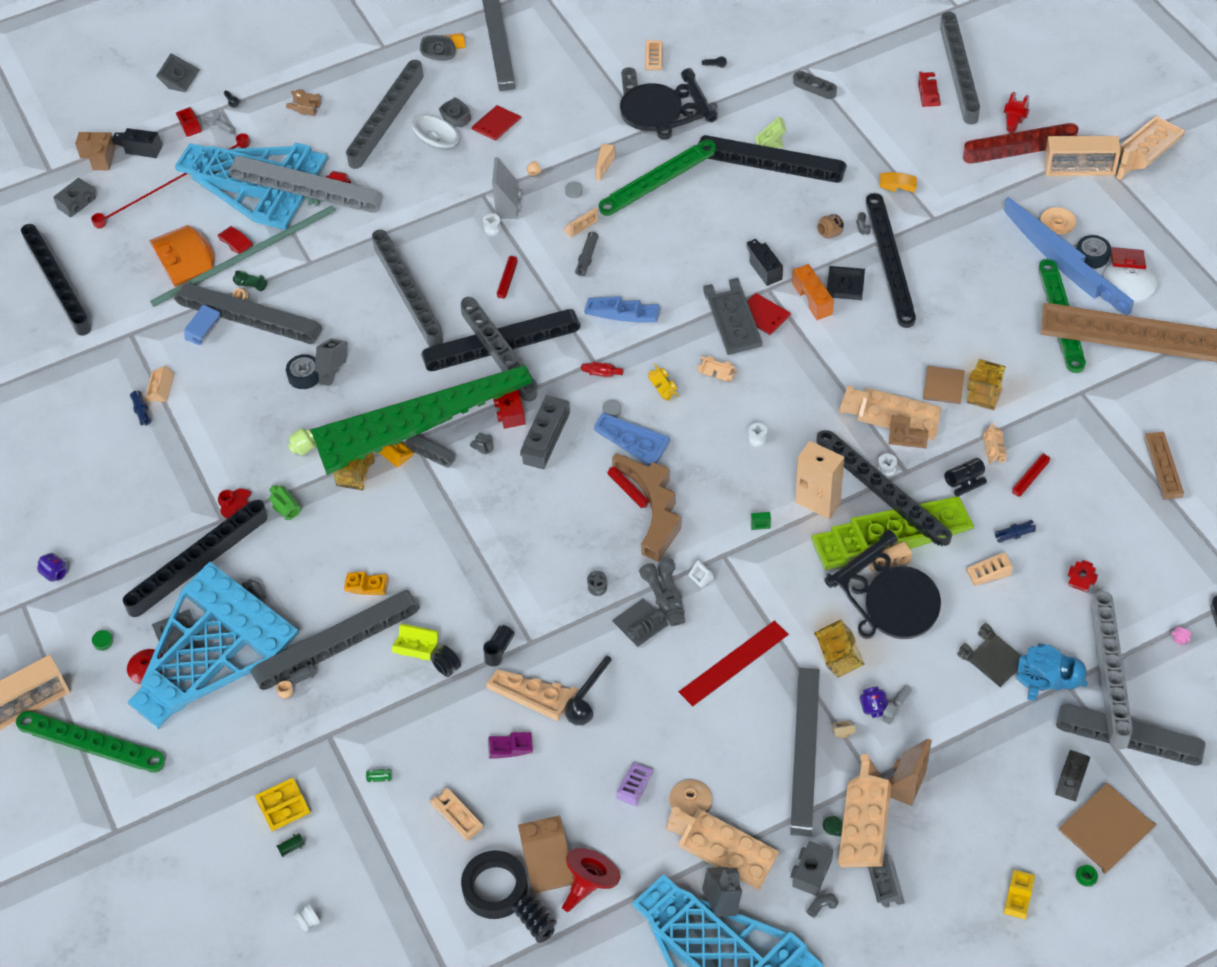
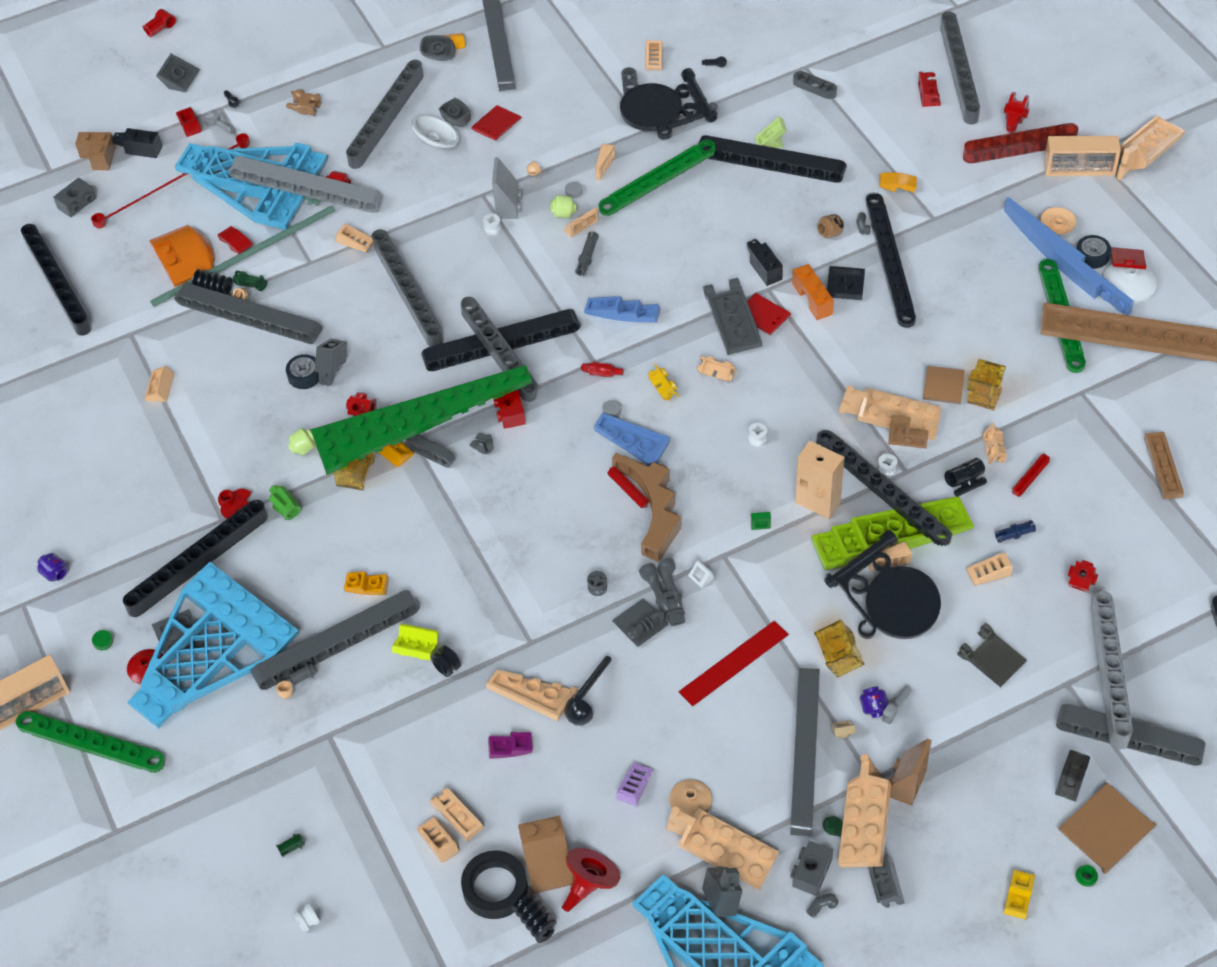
(140, 408): dark blue pin -> none
(161, 20): none -> red piece
(200, 324): medium blue hinge -> none
(212, 281): none -> black piece
(256, 587): dark grey arm -> none
(282, 804): yellow slope -> none
(346, 229): none -> light nougat slope
(360, 404): none -> red brick
(378, 775): green piece -> none
(444, 850): none -> light nougat slope
(497, 645): black piece -> none
(507, 277): red axle -> none
(545, 432): dark grey brick -> none
(562, 206): none -> yellowish green head
(1049, 669): dark azure helmet -> none
(1181, 635): bright pink plate -> none

